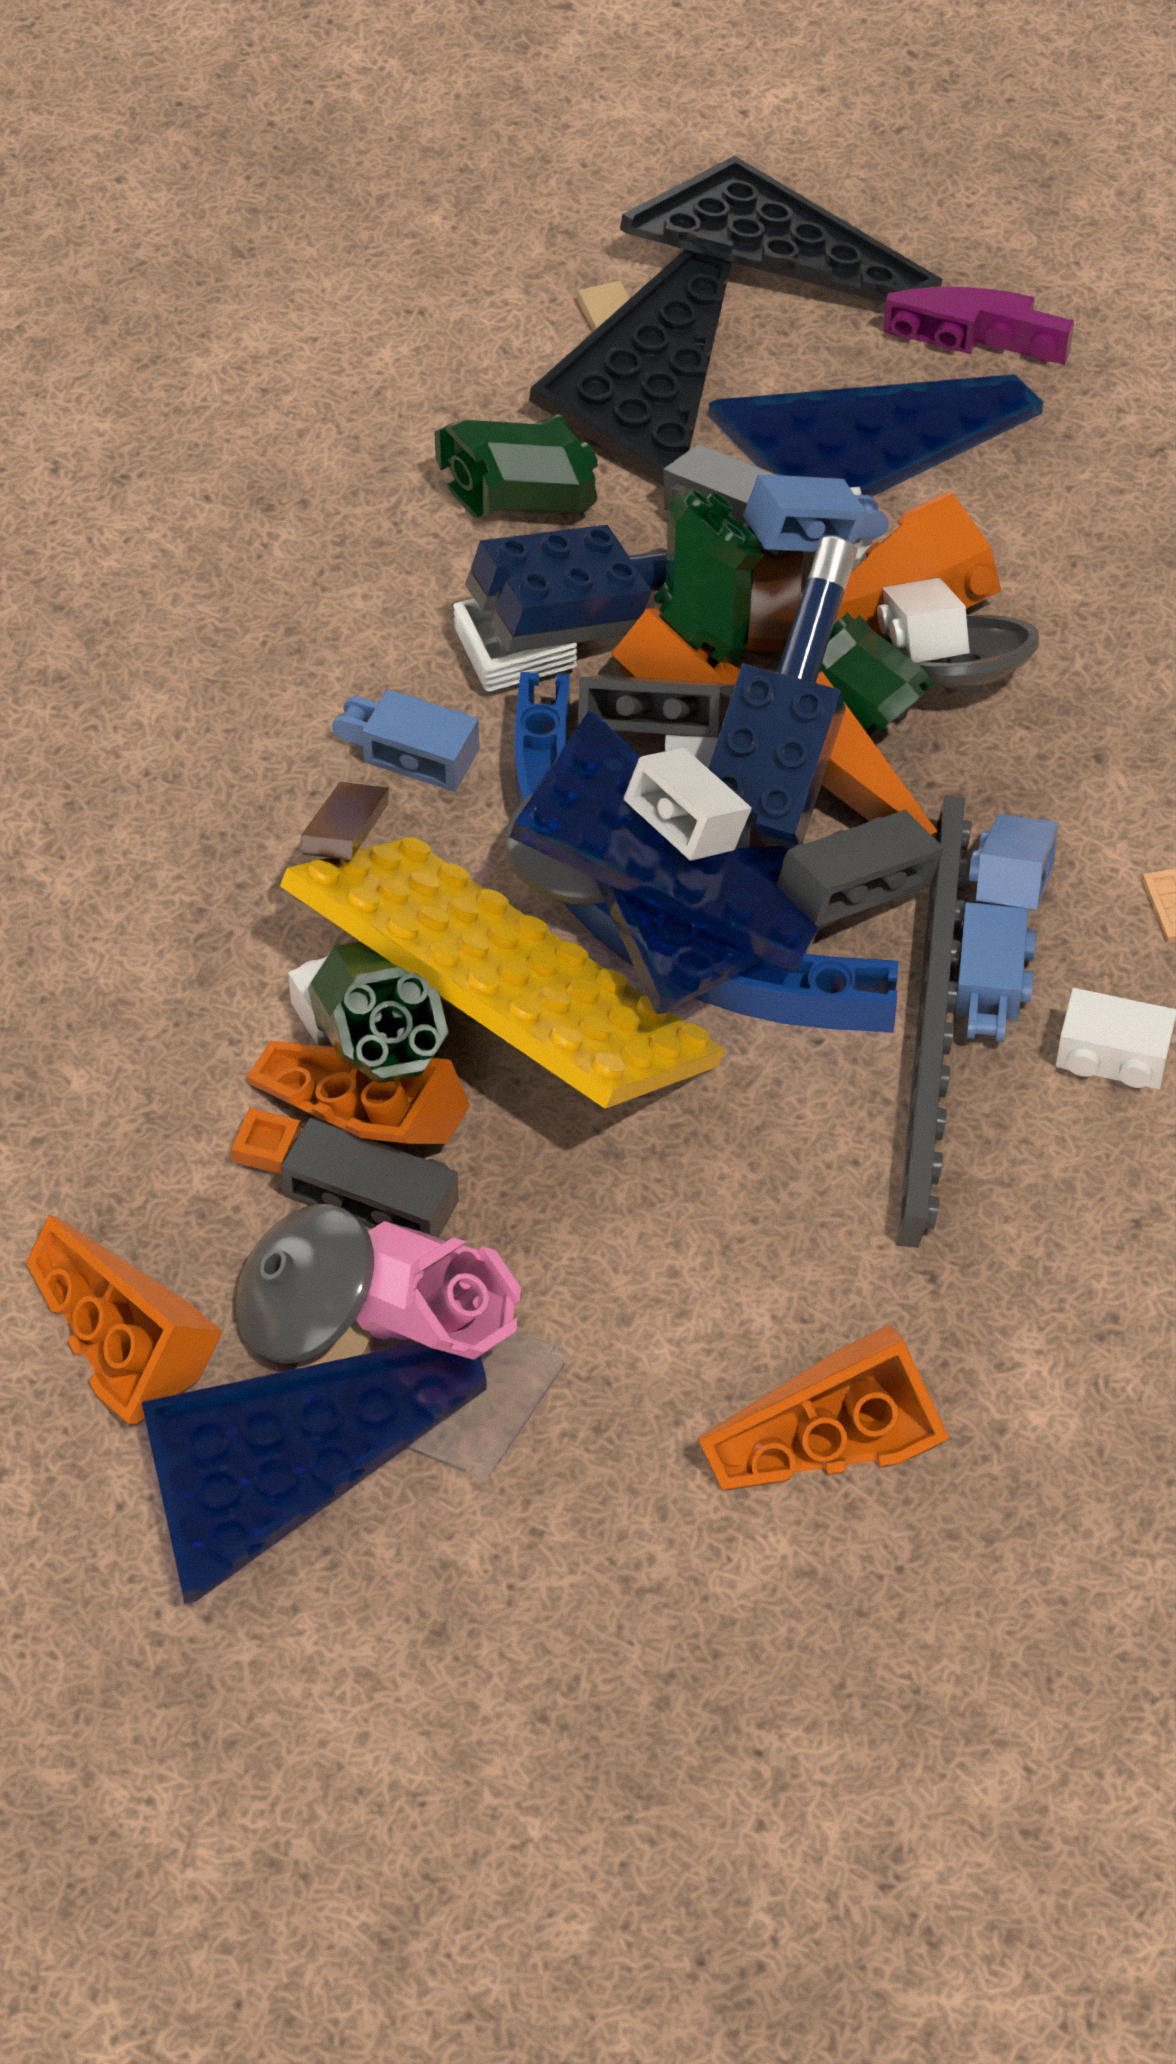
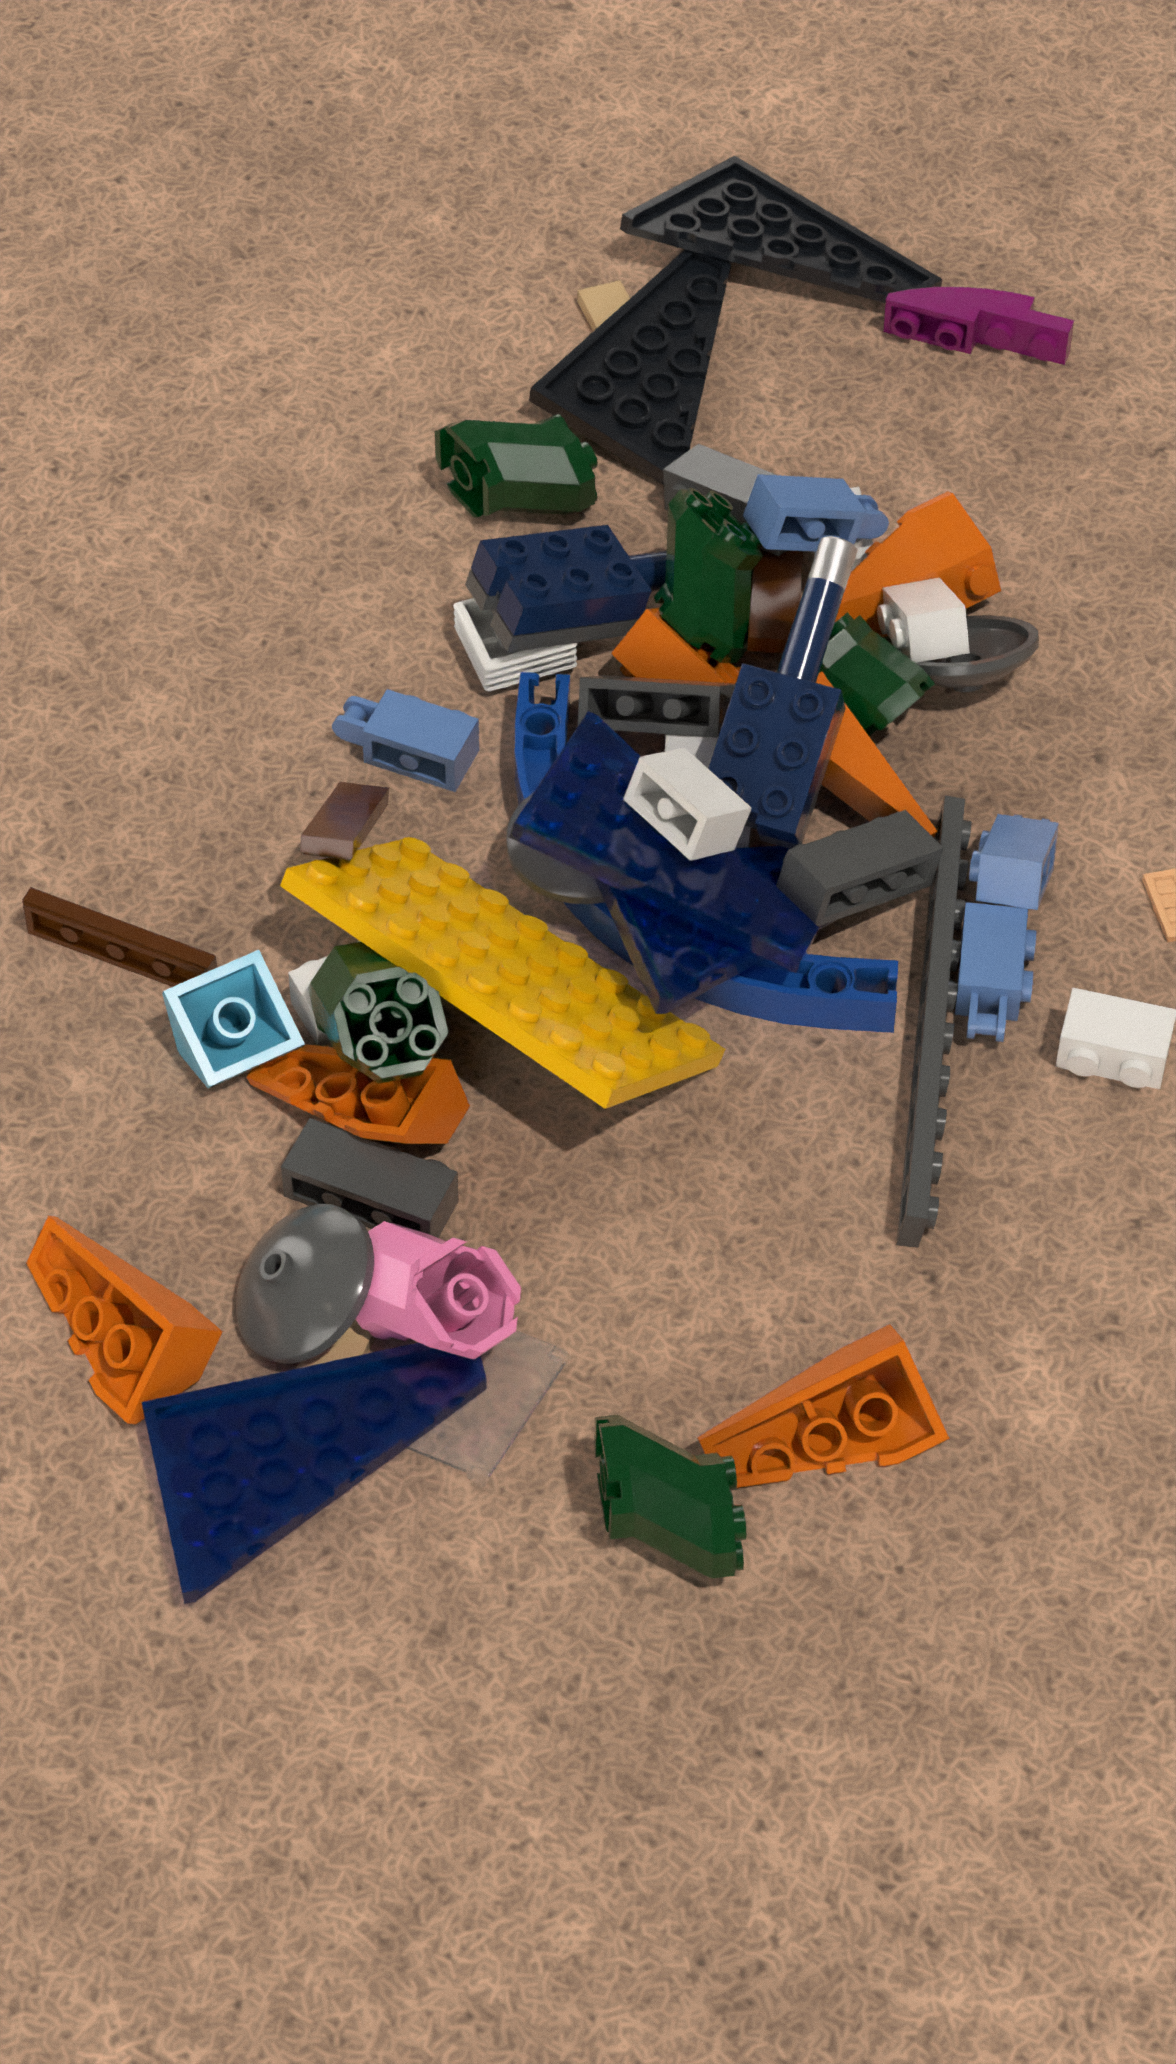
(113, 940): none -> reddish brown tile
(230, 1020): none -> medium azure slope
(265, 1140): orange plate -> none
(669, 1497): none -> dark green brick
(874, 432): clear blue wing -> none

